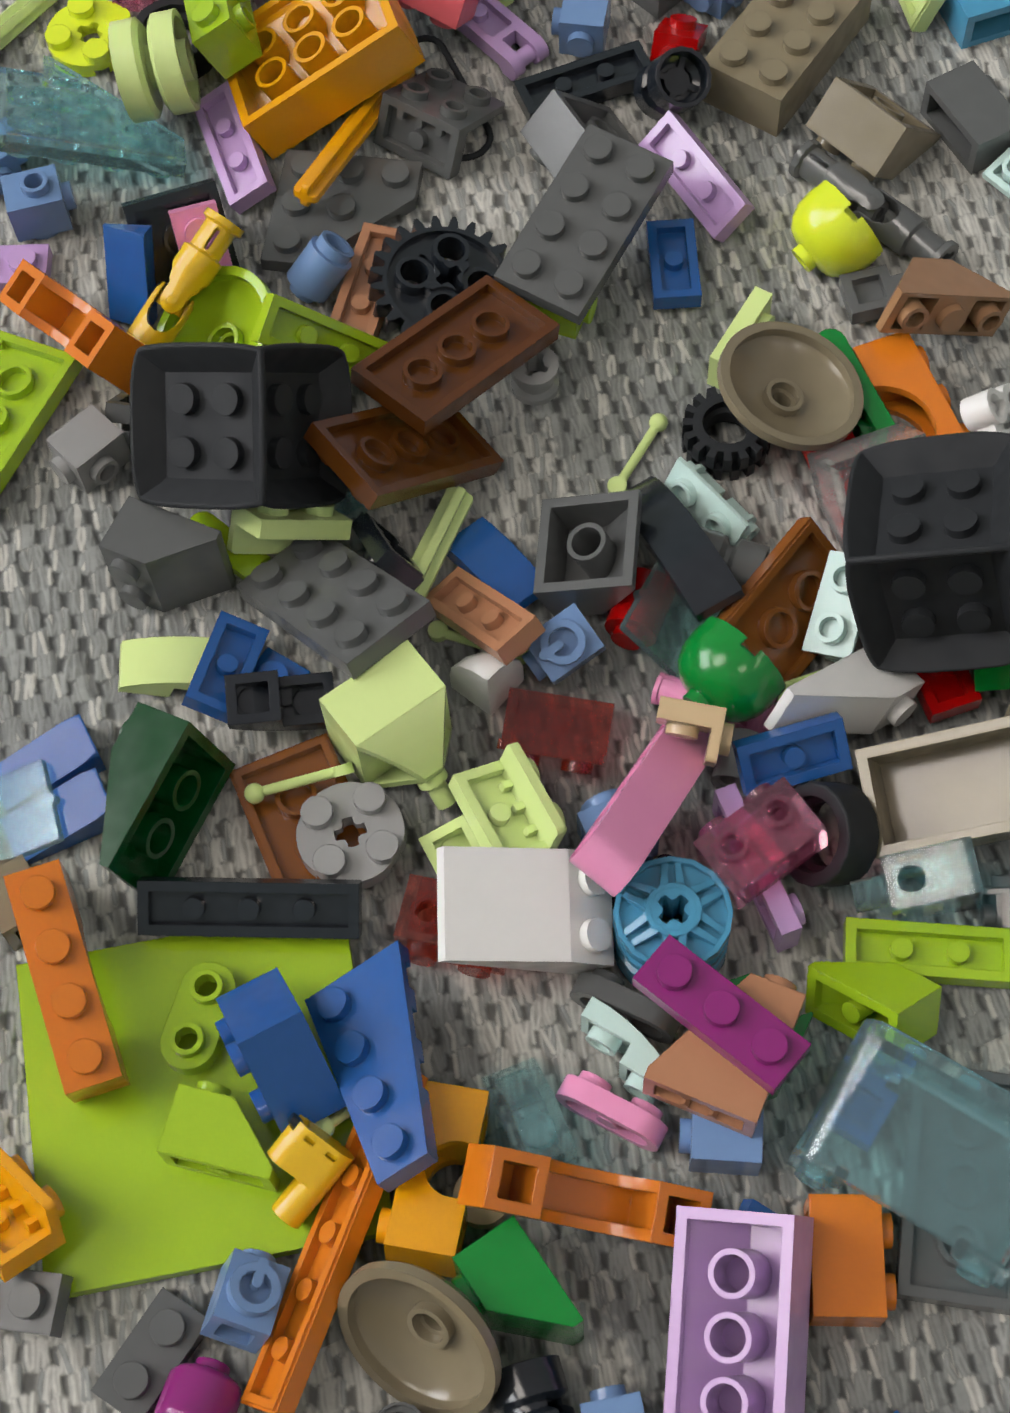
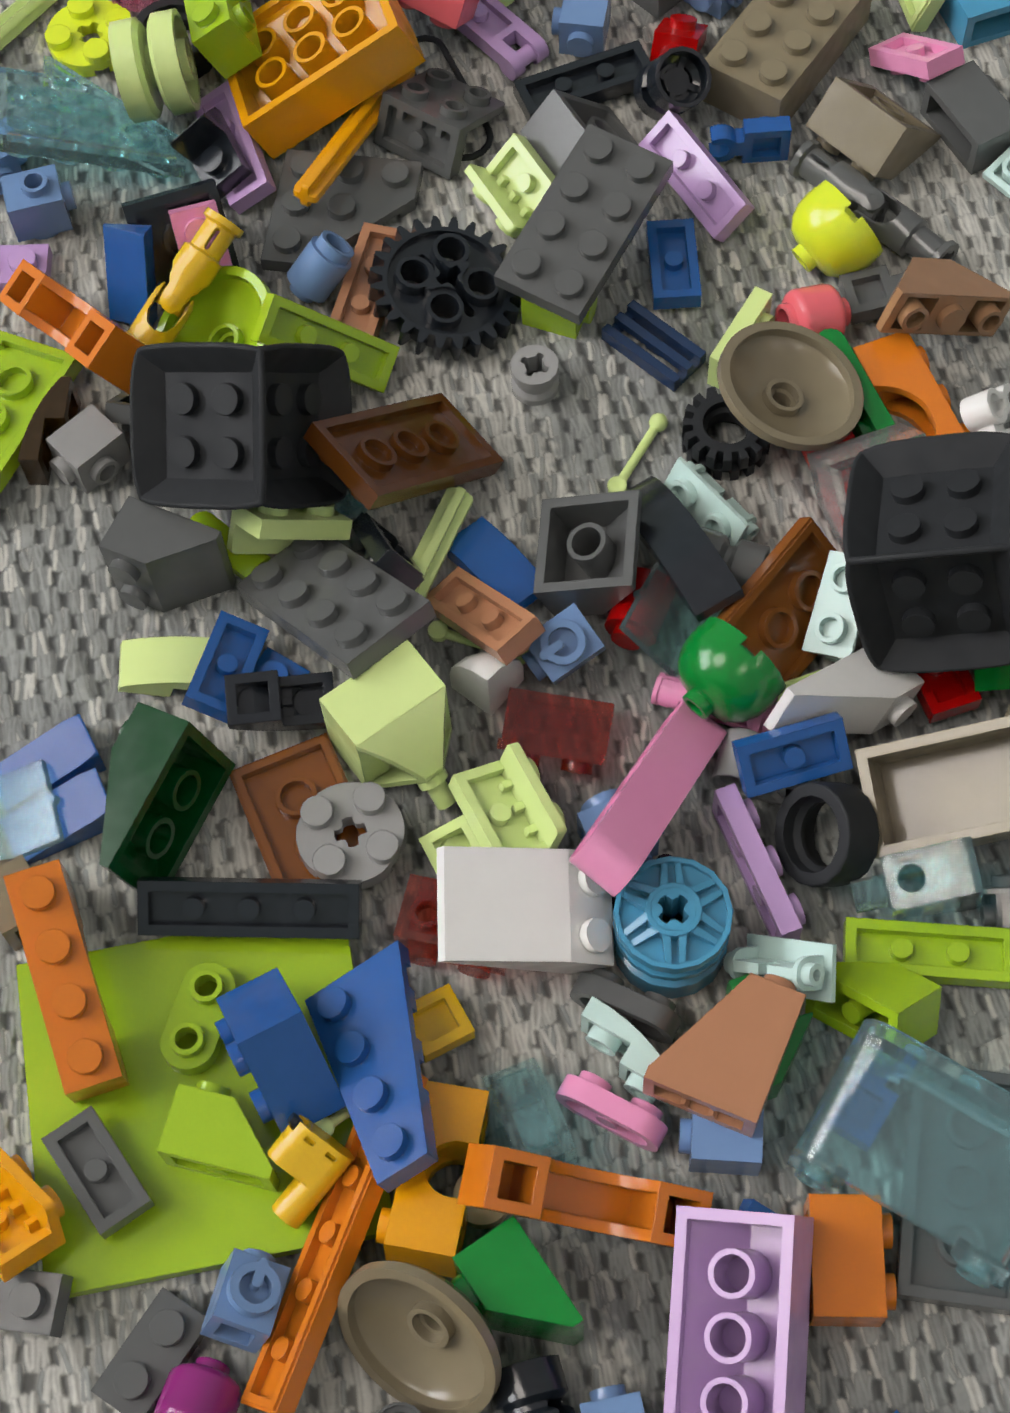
(52, 413): none -> dark brown slope
(97, 1172): none -> dark grey plate
(213, 151): none -> black slope
(255, 793): yellowish green hinge -> none
(441, 1023): none -> yellow plate
(454, 354): reddish brown plate -> none
(512, 183): none -> yellowish green bracket
(657, 338): none -> dark blue tile
(688, 718): tan bracket -> none
(721, 1014): magenta plate -> none
(757, 141): none -> blue plate
(760, 841): clear pink brick -> none
(803, 962): none -> light aqua hinge
(815, 308): none -> coral head
(916, 56): none -> bright pink plate

